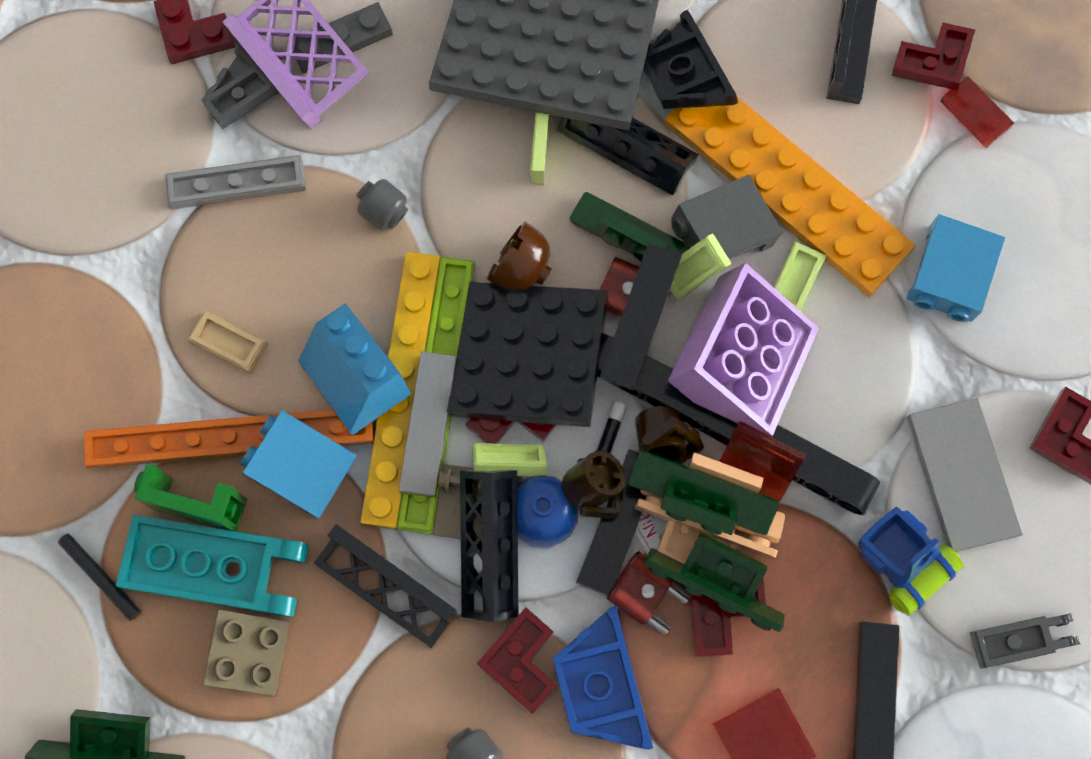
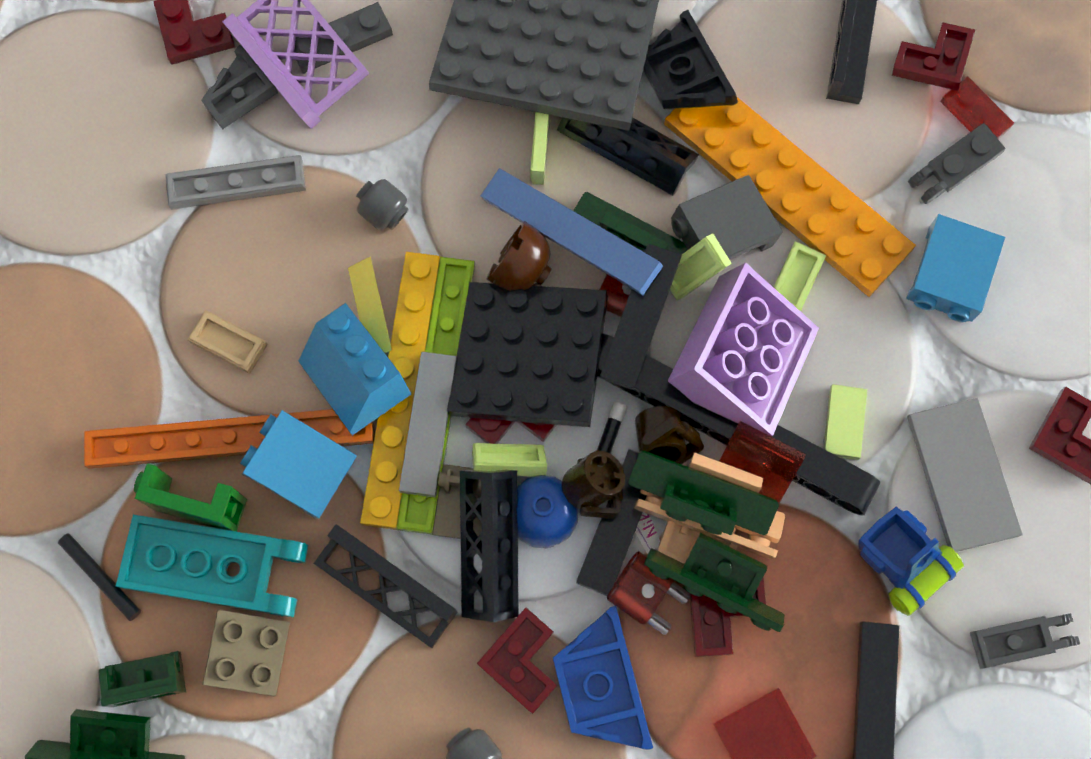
(142, 680): none -> dark green hinge
(369, 302): none -> light yellow sticker
(572, 231): none -> medium blue tile
(845, 421): none -> yellowish green tile
(959, 162): none -> dark grey hinge

